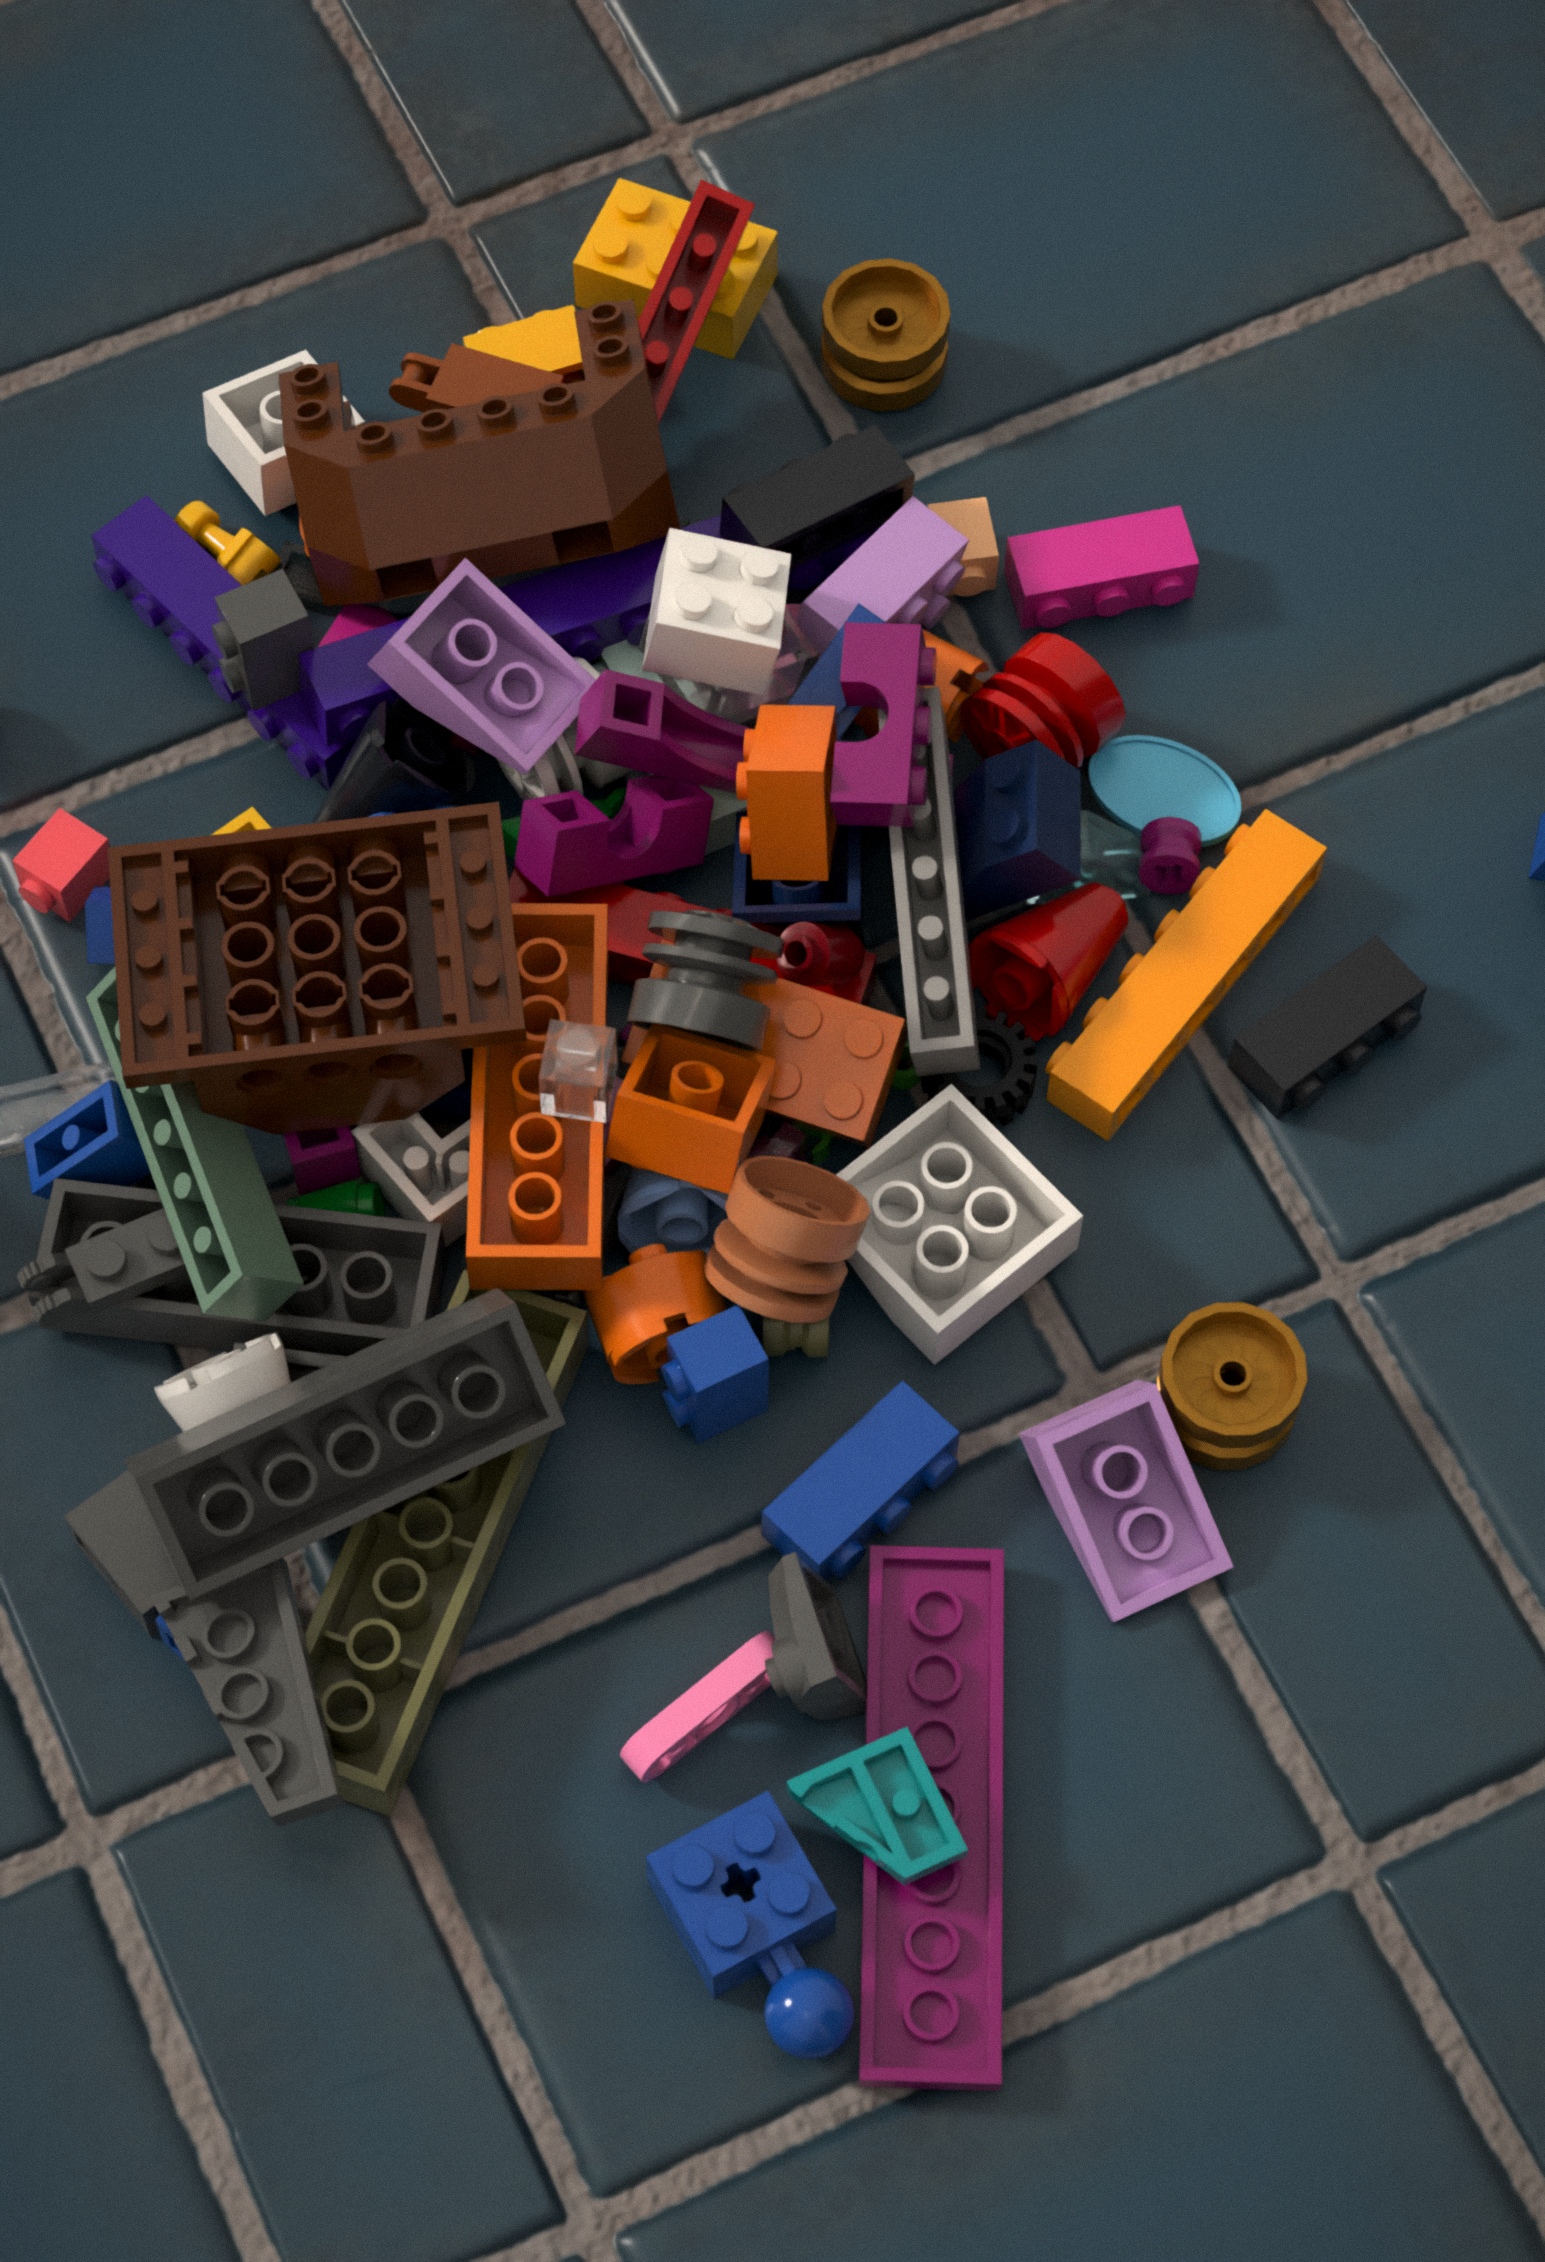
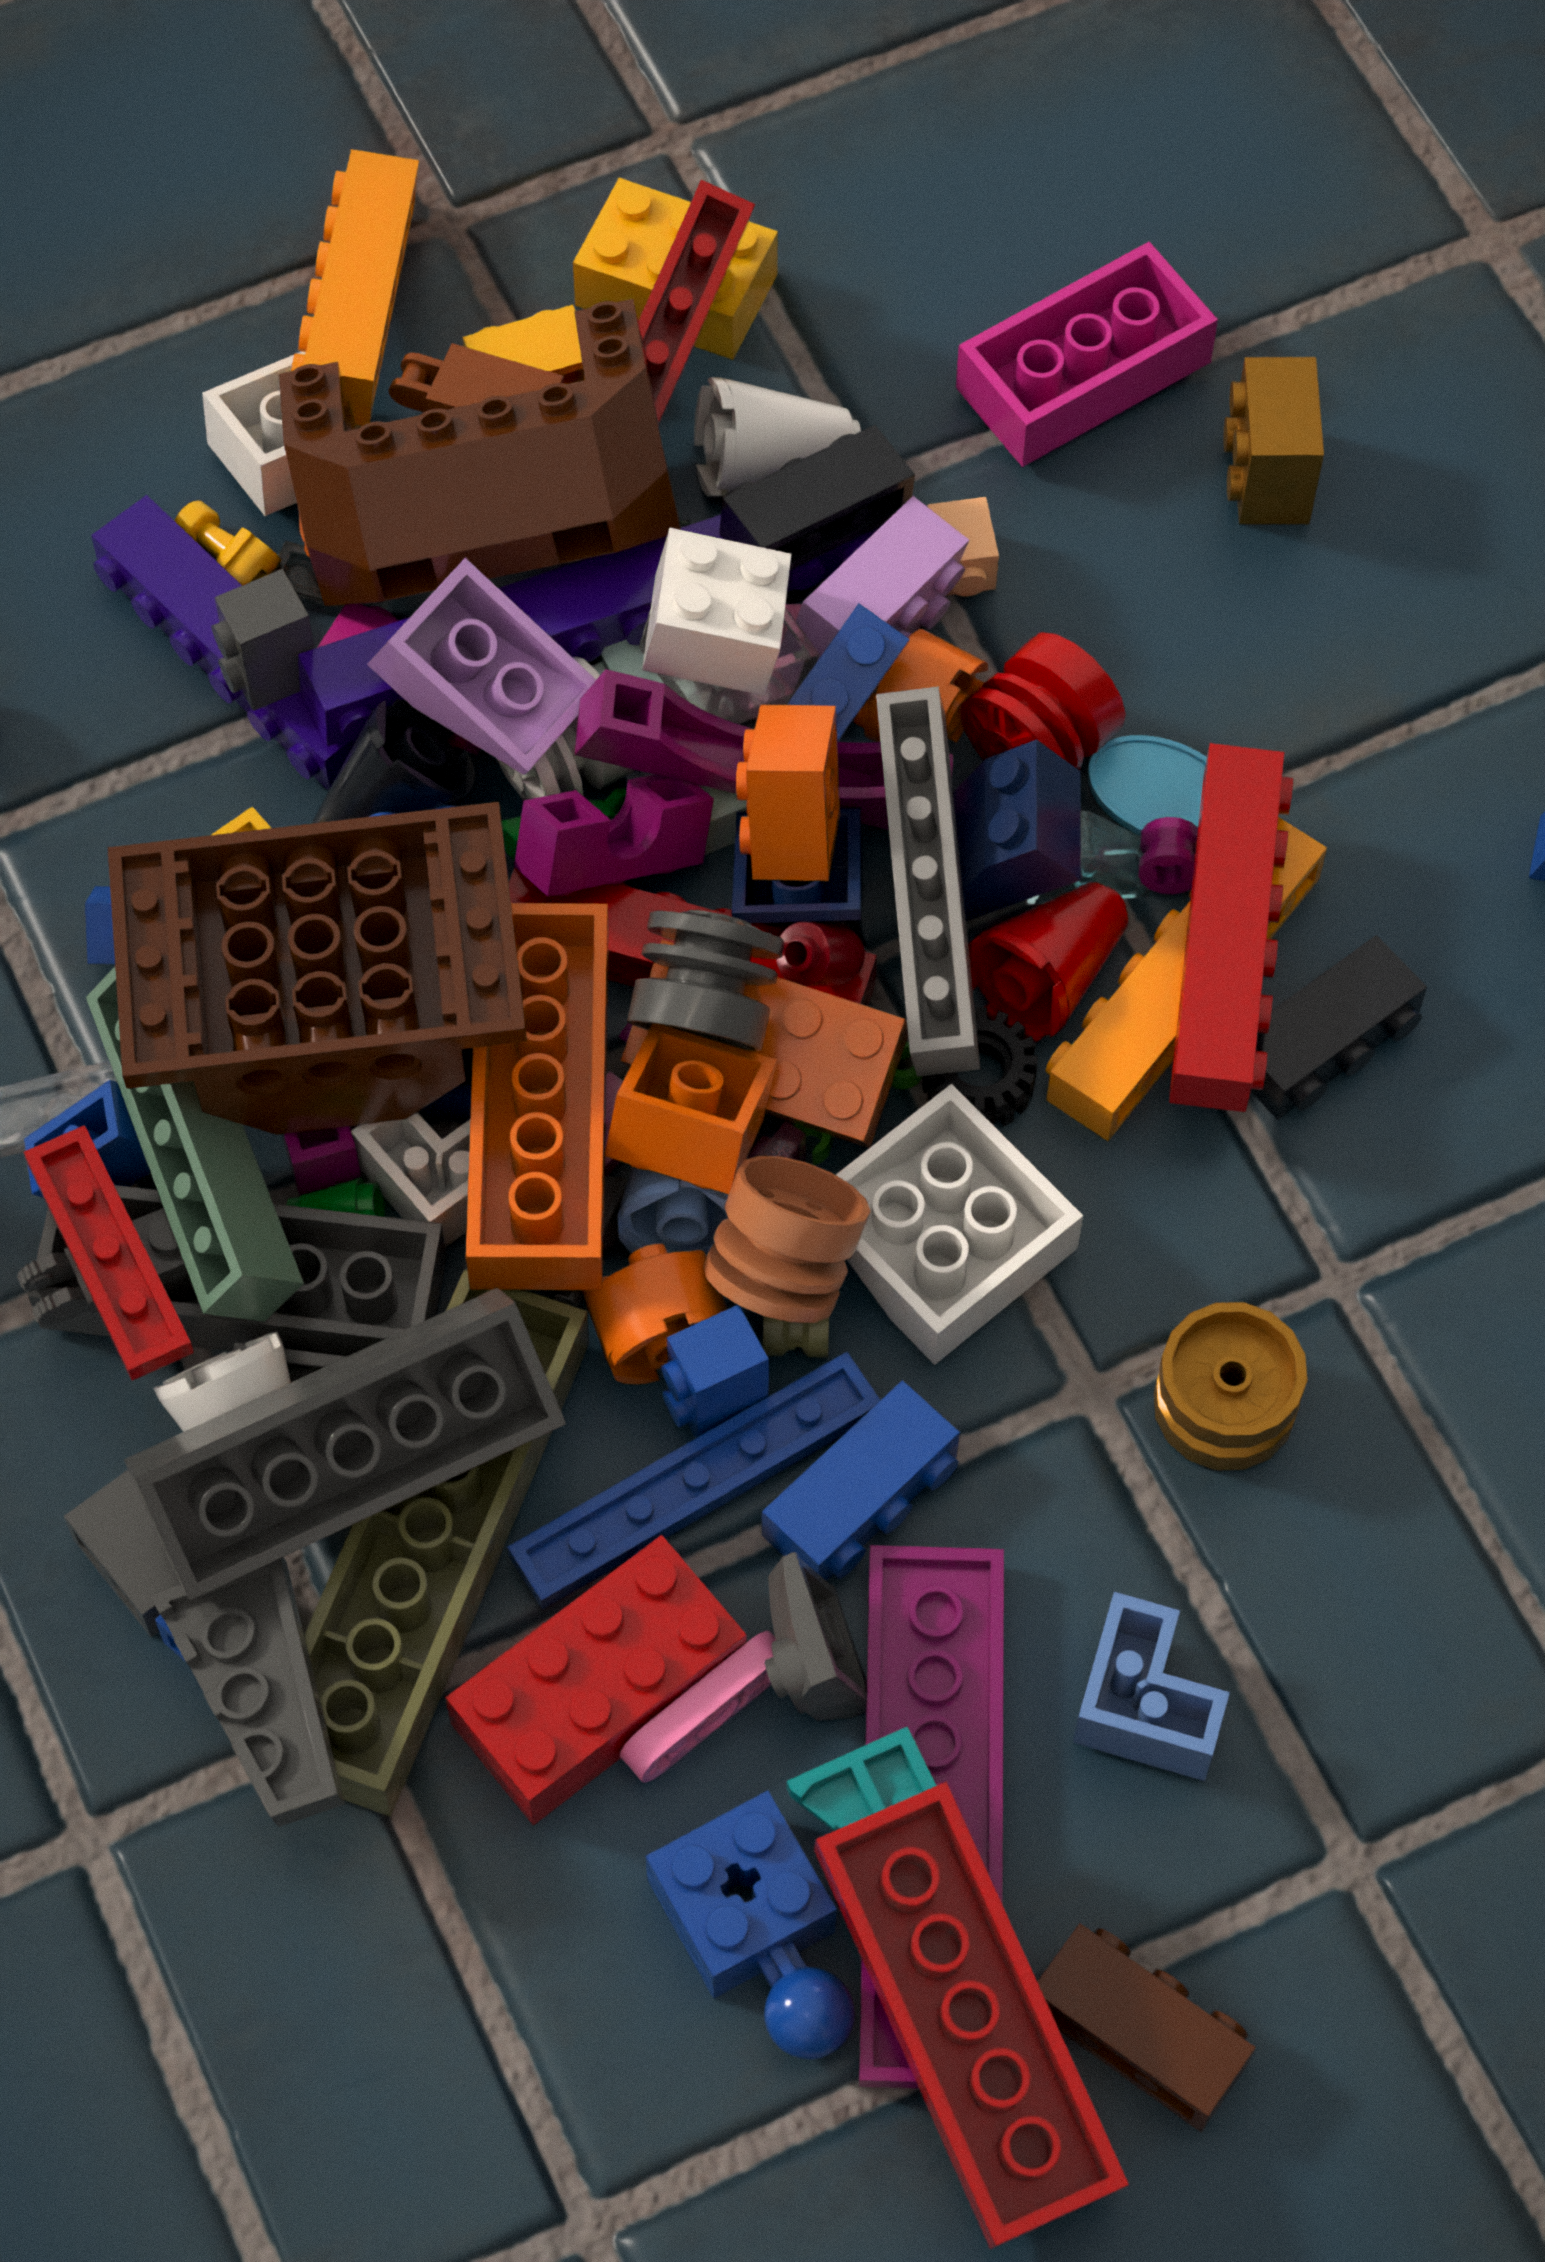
(62, 865): coral brick -> none
(108, 1253): none -> red plate
(359, 273): none -> light orange brick
(578, 1071): clear brick -> none
(591, 1677): none -> red brick
(692, 1480): none -> blue plate
(759, 430): none -> white cone
(880, 777): magenta arch -> none
(885, 334): pearl gold wheel -> none
(969, 2015): none -> red brick
(1085, 353): none -> dark pink brick
(1101, 567): dark pink brick -> none
(1127, 1498): lavender slope -> none
(1137, 1707): none -> medium blue brick
(1144, 2025): none -> reddish brown brick
(1228, 929): none -> red brick
(1274, 440): none -> pearl gold brick

